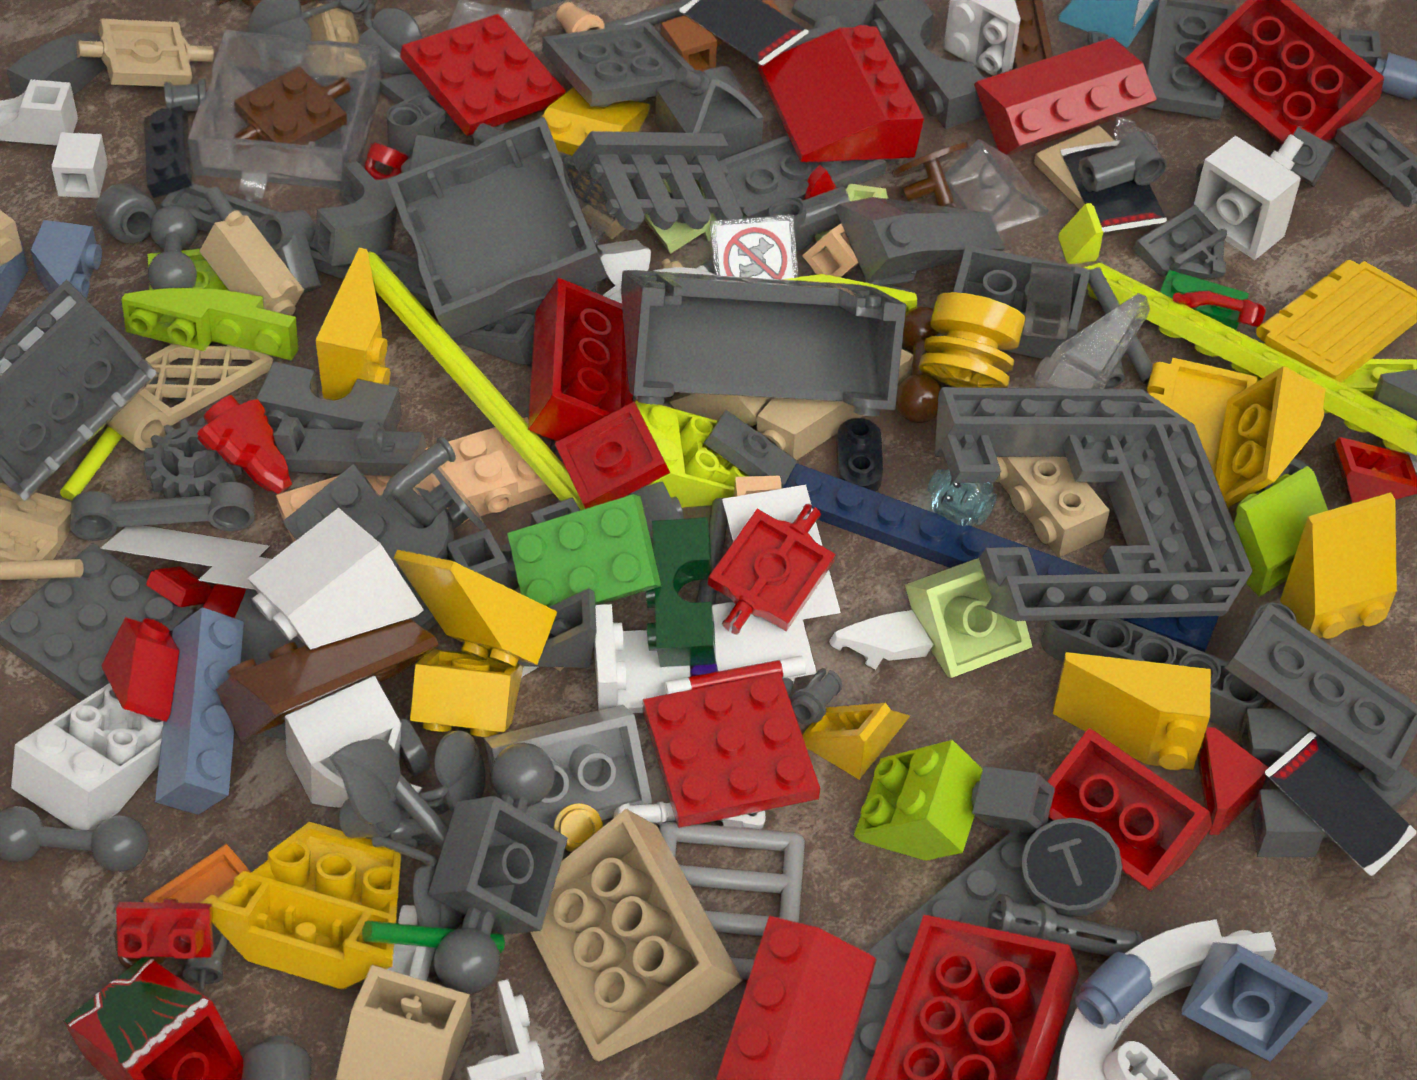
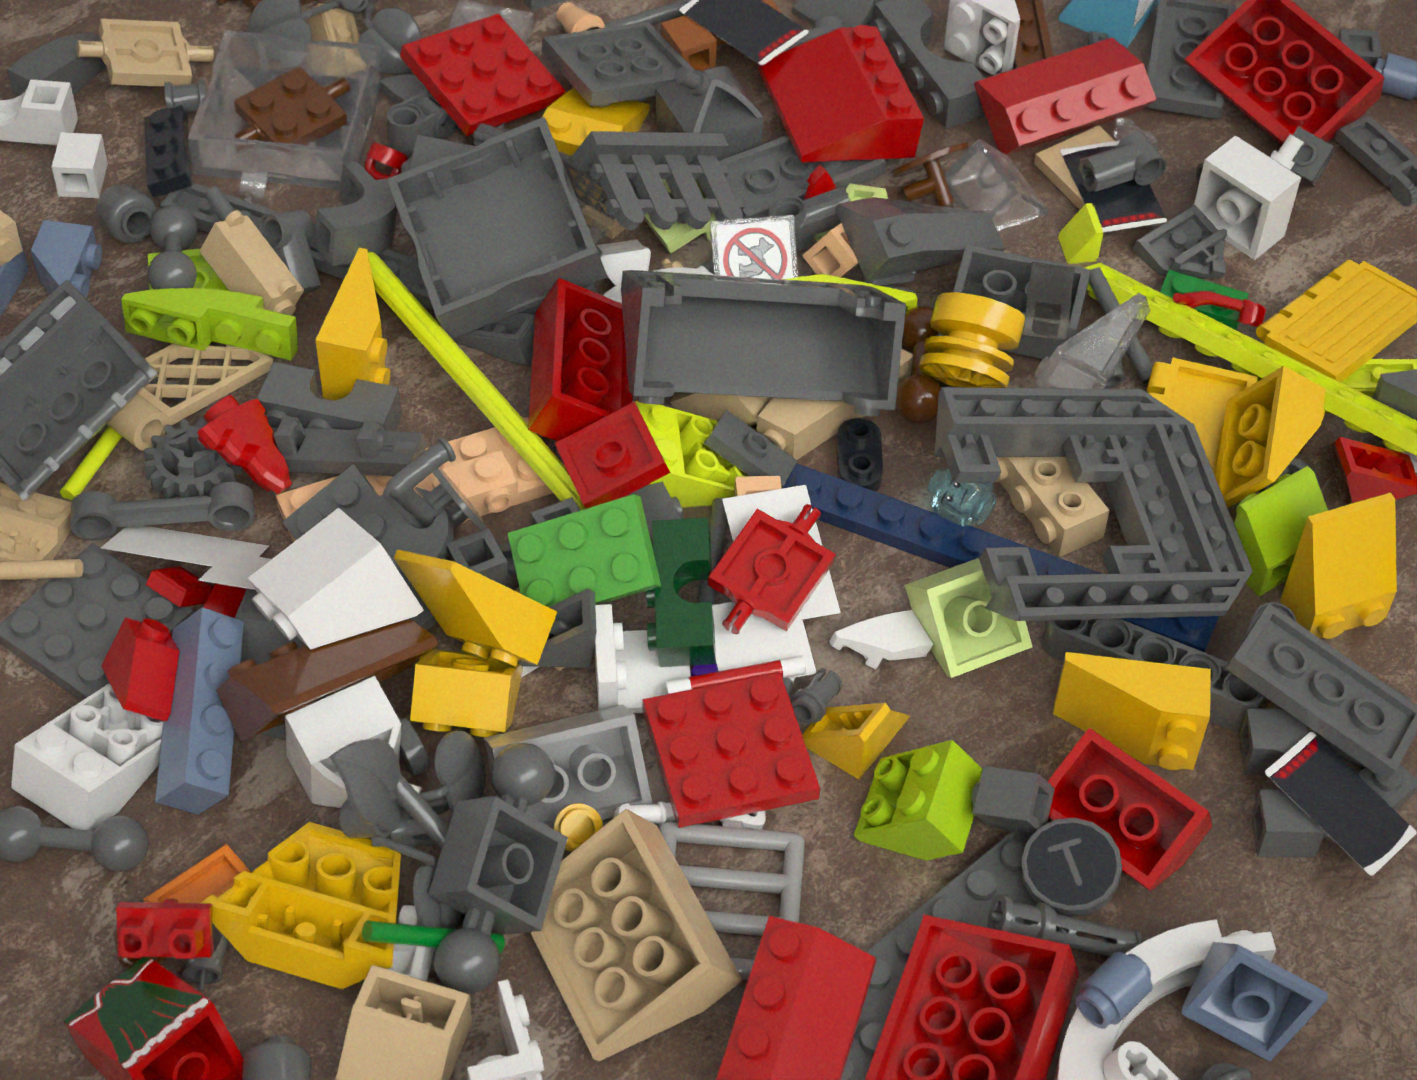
(1228, 778): red slope -> none

